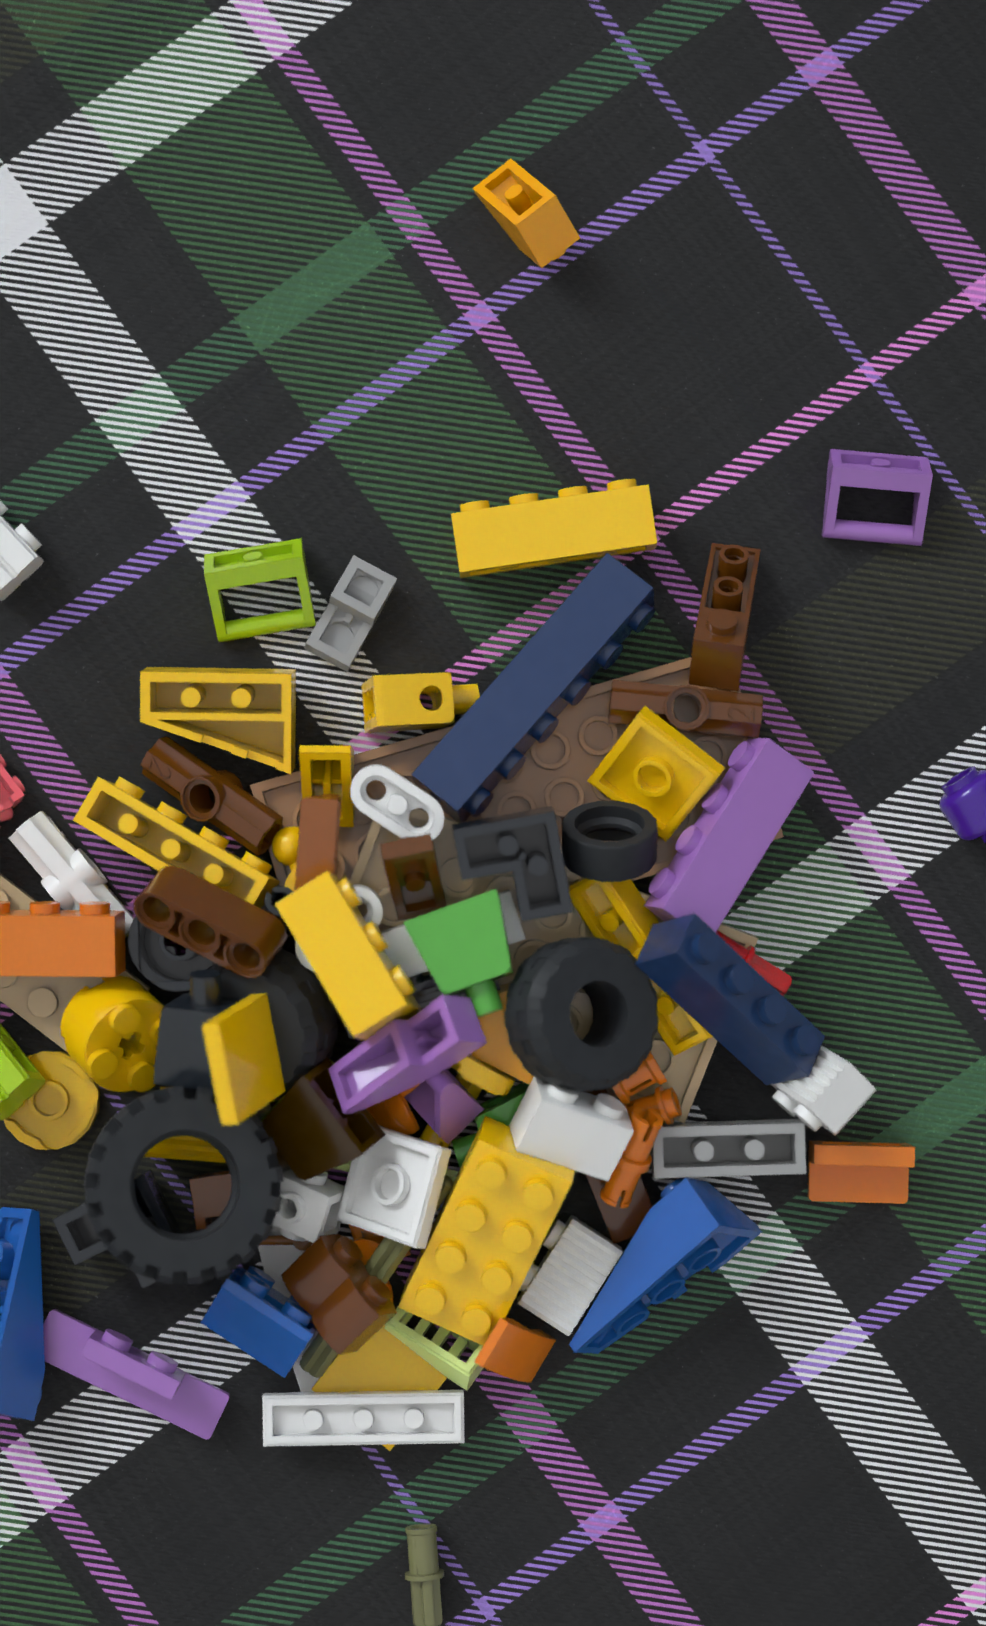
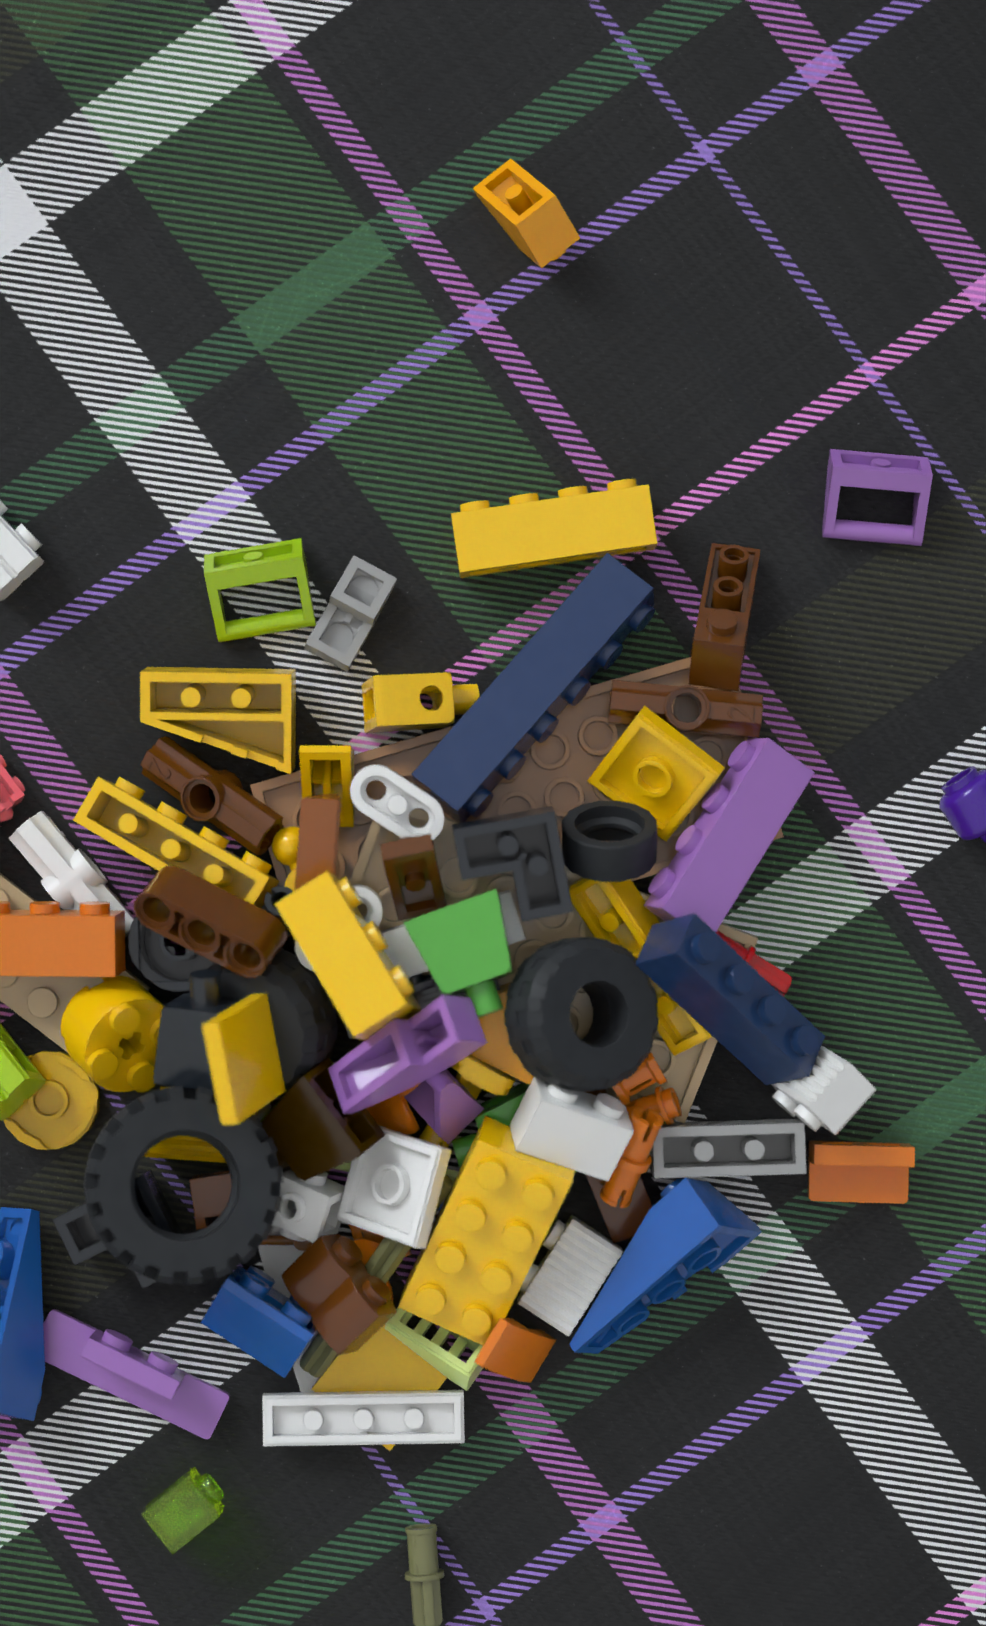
(184, 1509): none -> clear neon green brick

